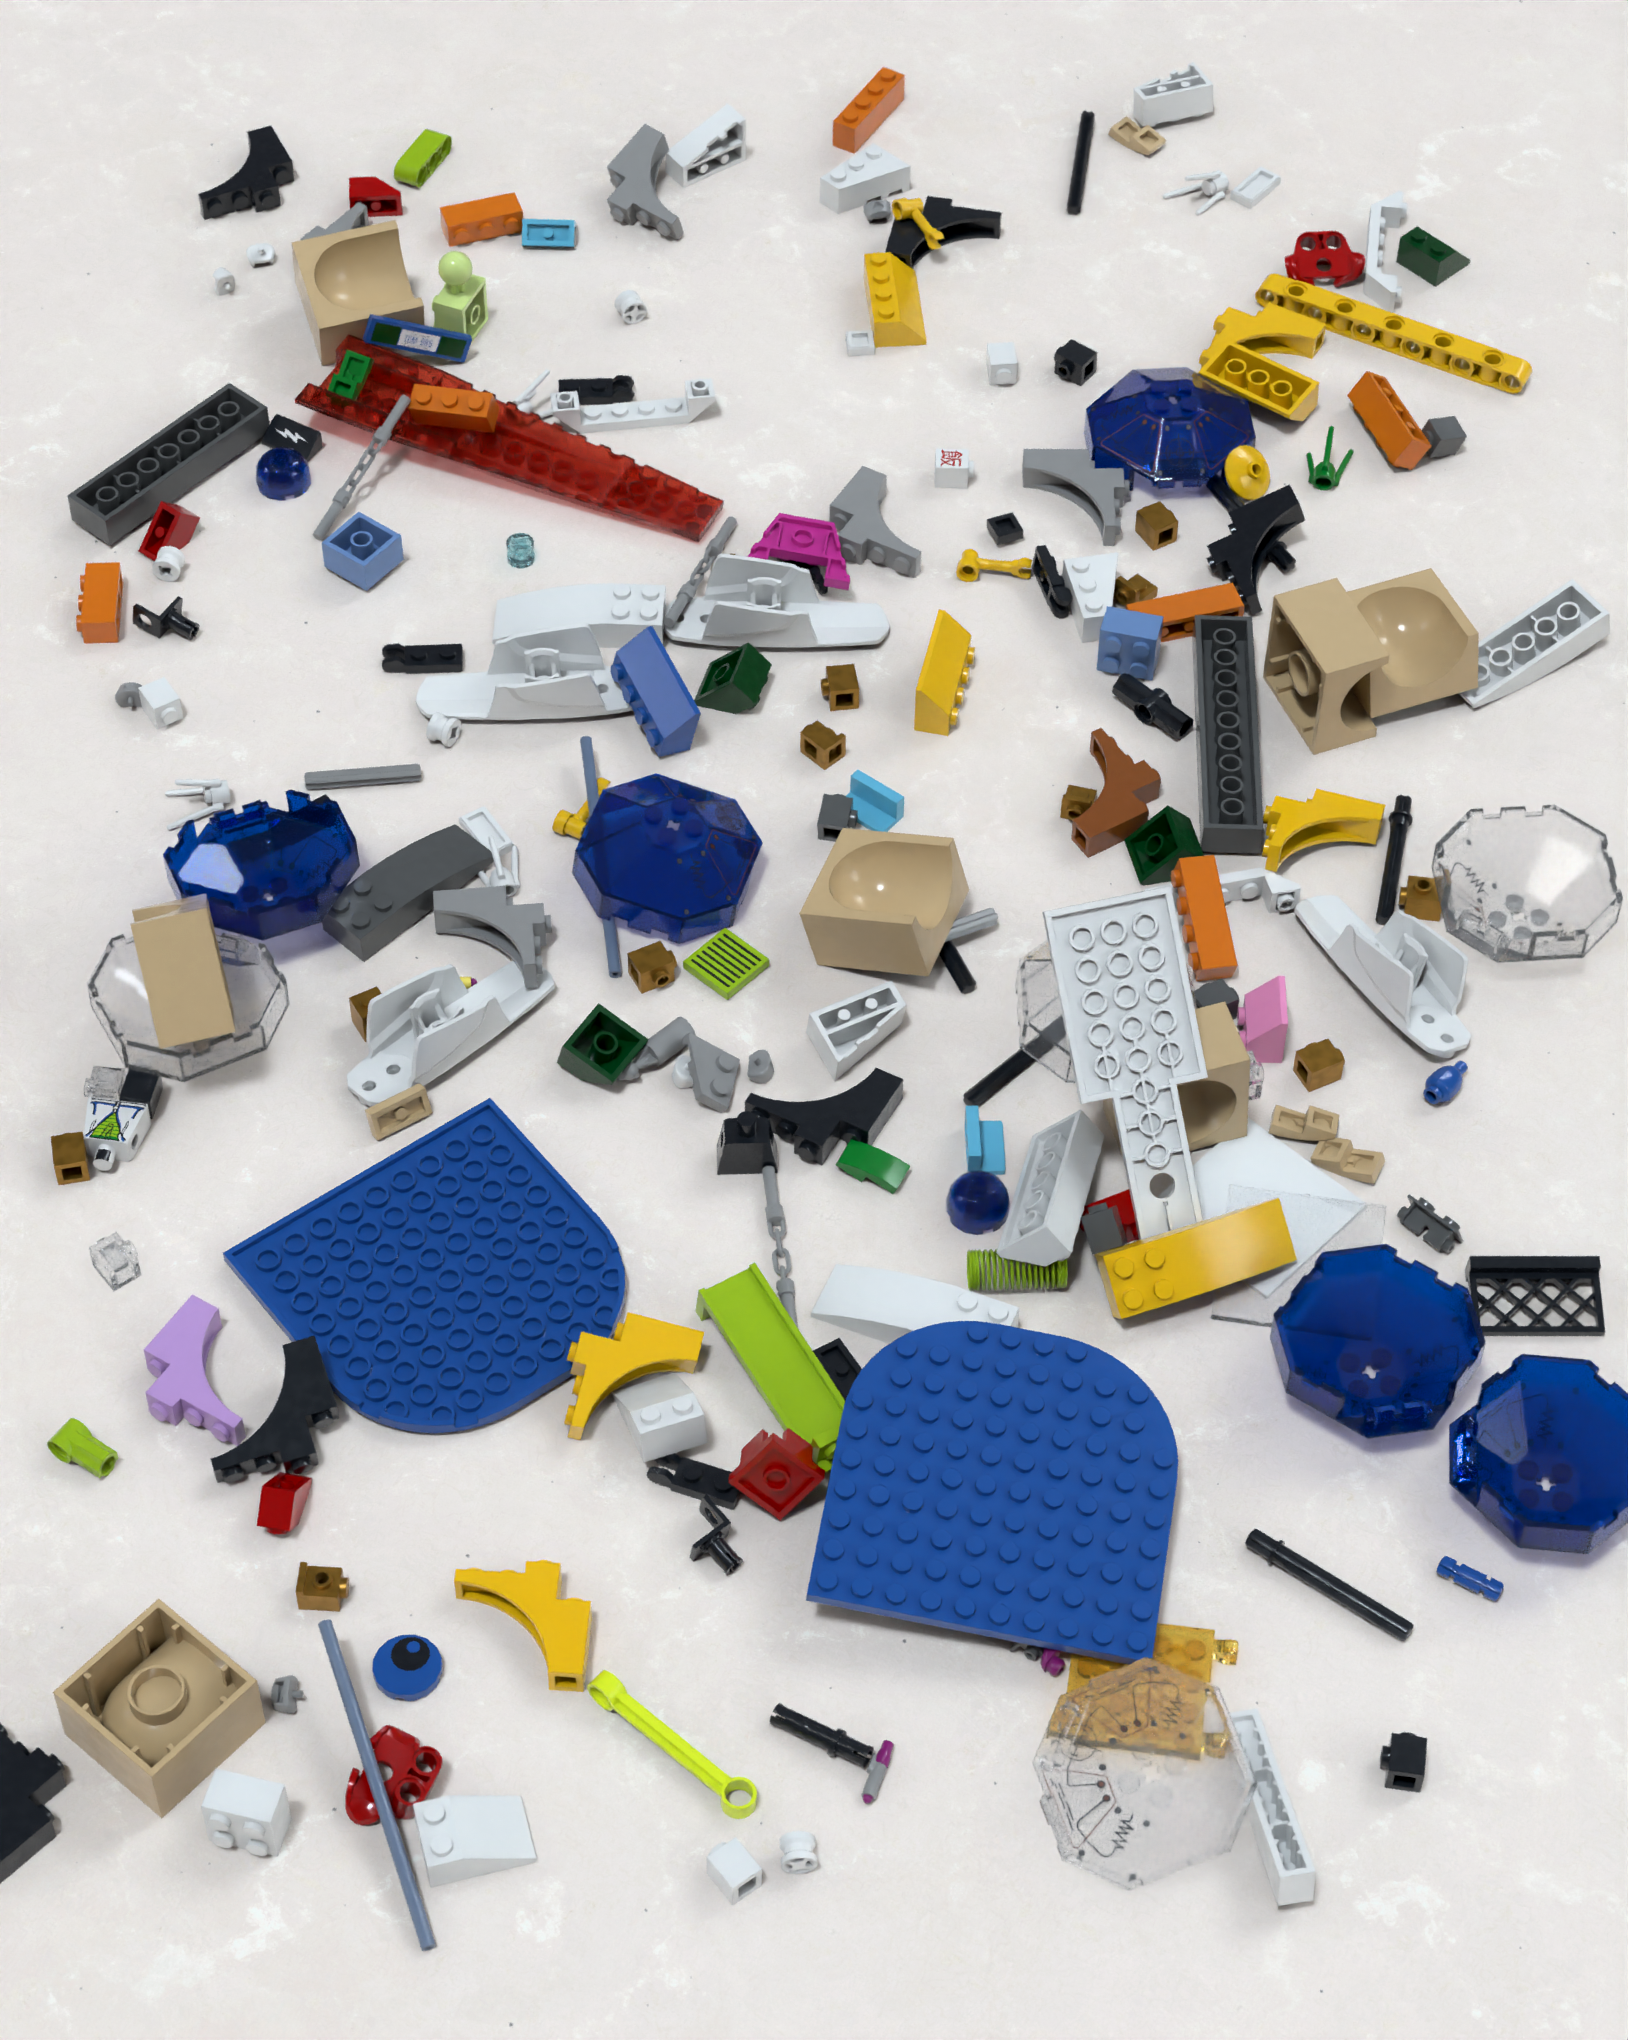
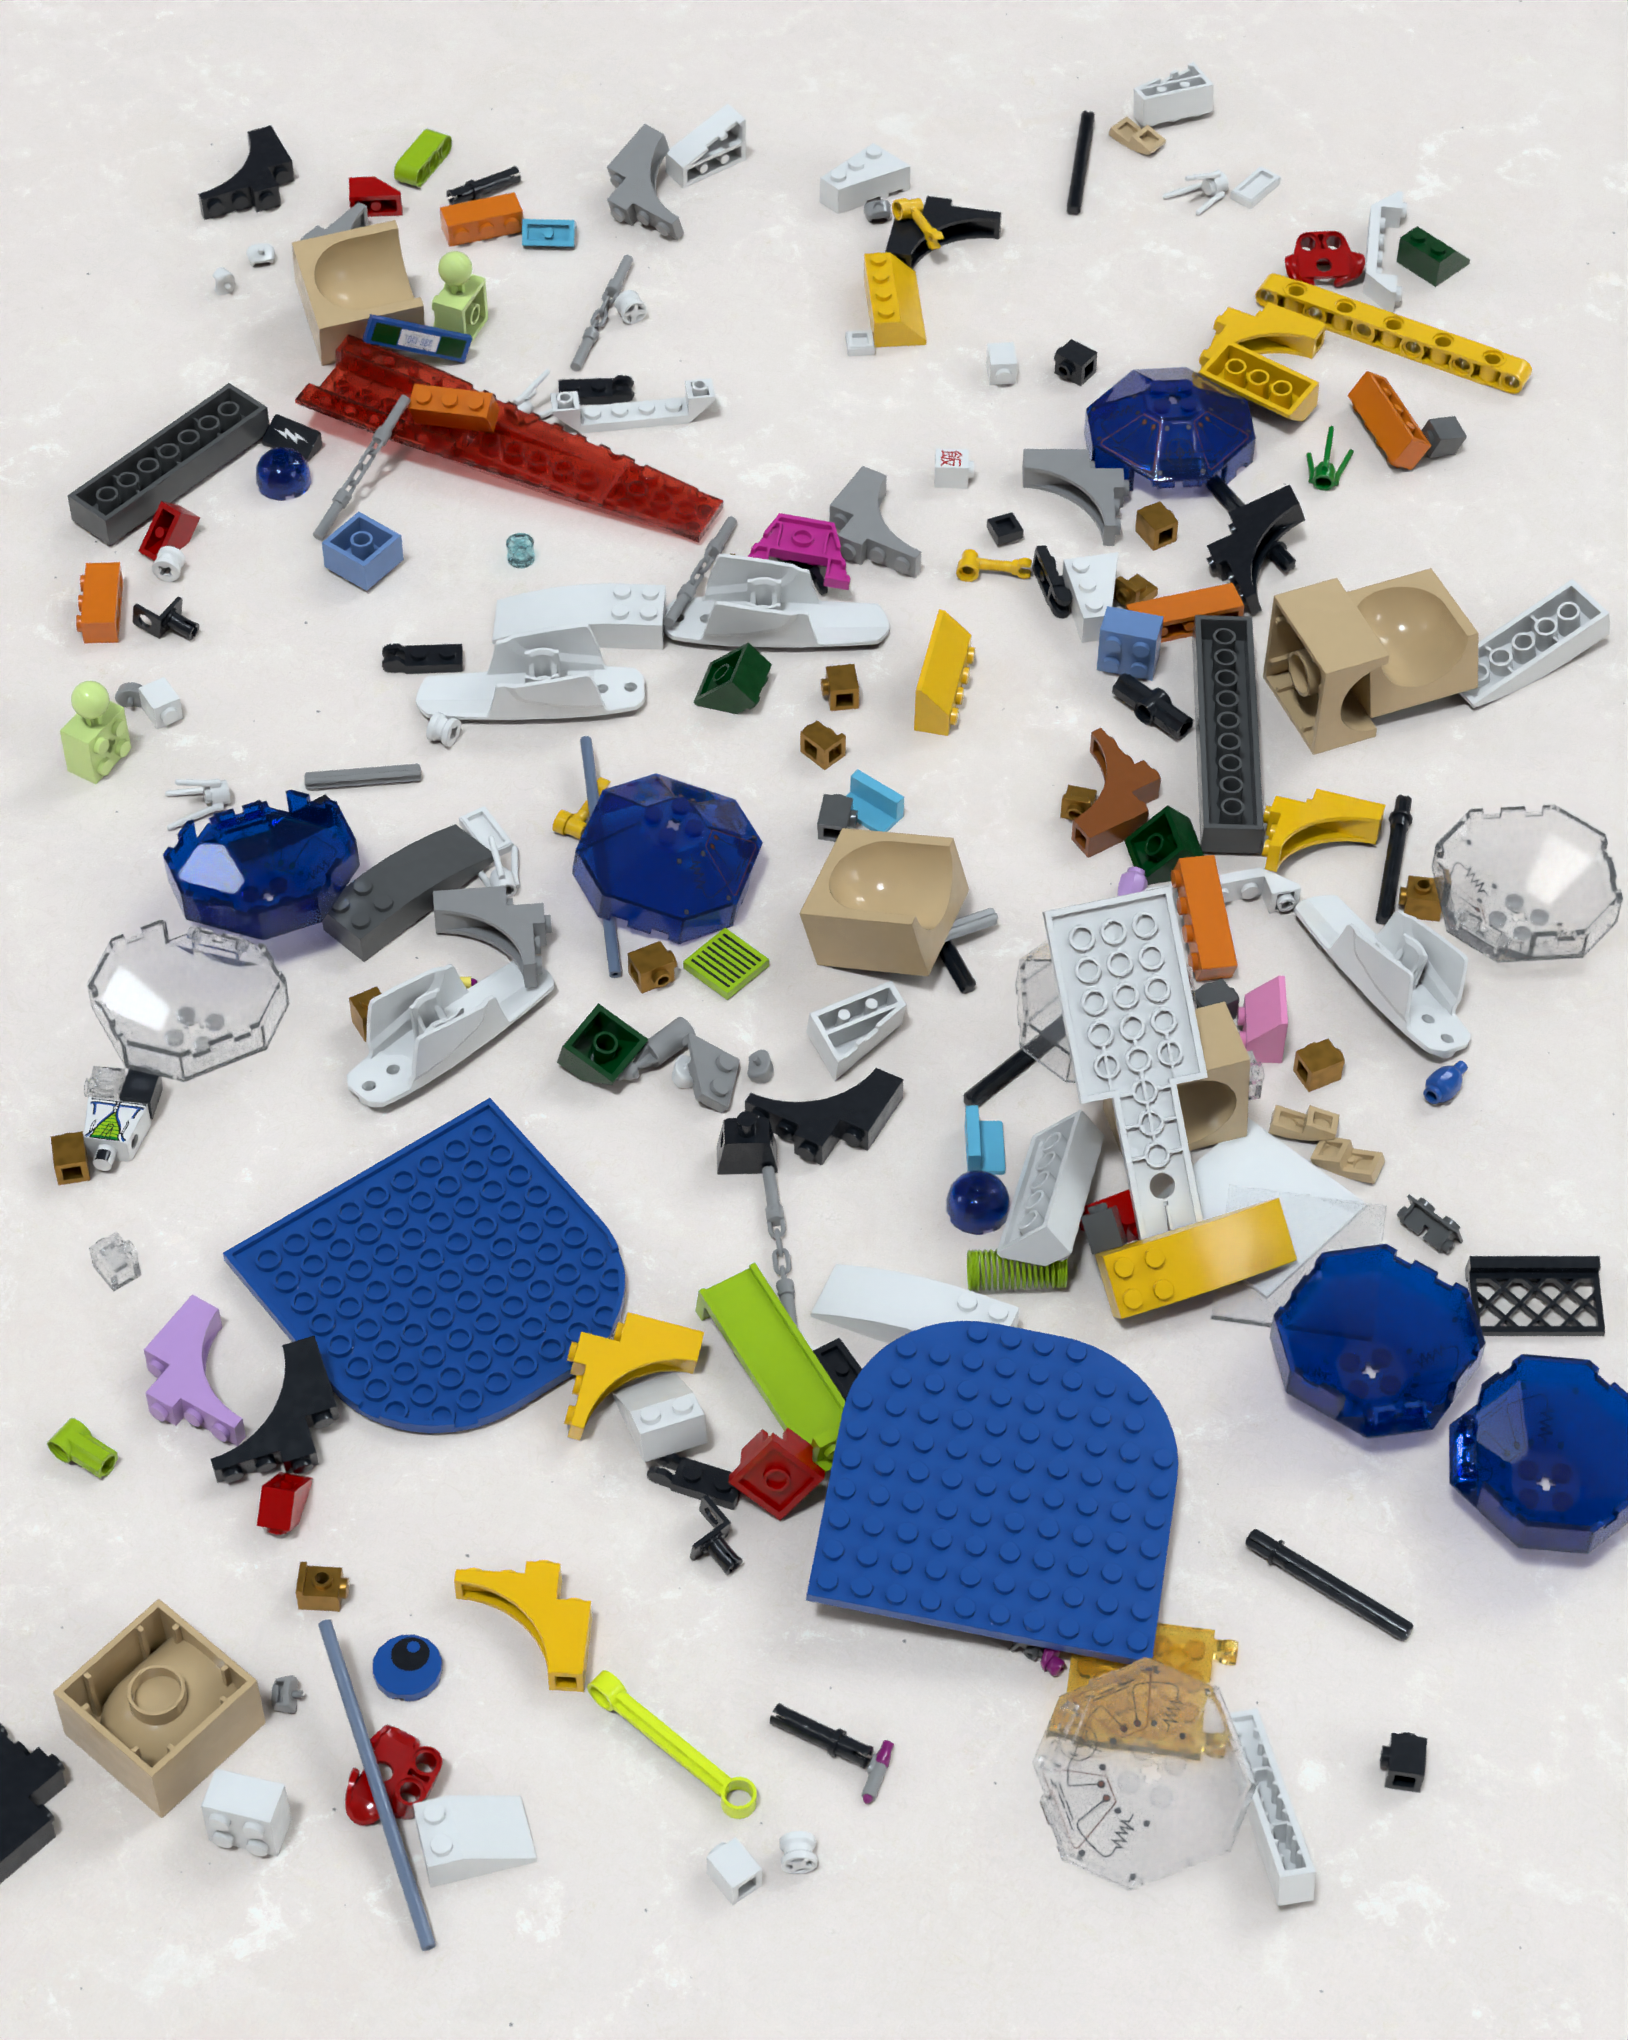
(96, 734): none -> yellowish green brick
(182, 971): tan piece -> none
(351, 375): green slope -> none
(398, 1111): tan plate -> none
(473, 189): none -> black pin
(591, 333): none -> light grey piece
(656, 693): slope -> none
(868, 110): orange brick -> none
(871, 1162): green slope -> none
(1132, 881): none -> lavender plant
(1247, 472): yellow dish -> none
(1470, 1578): blue axle -> none

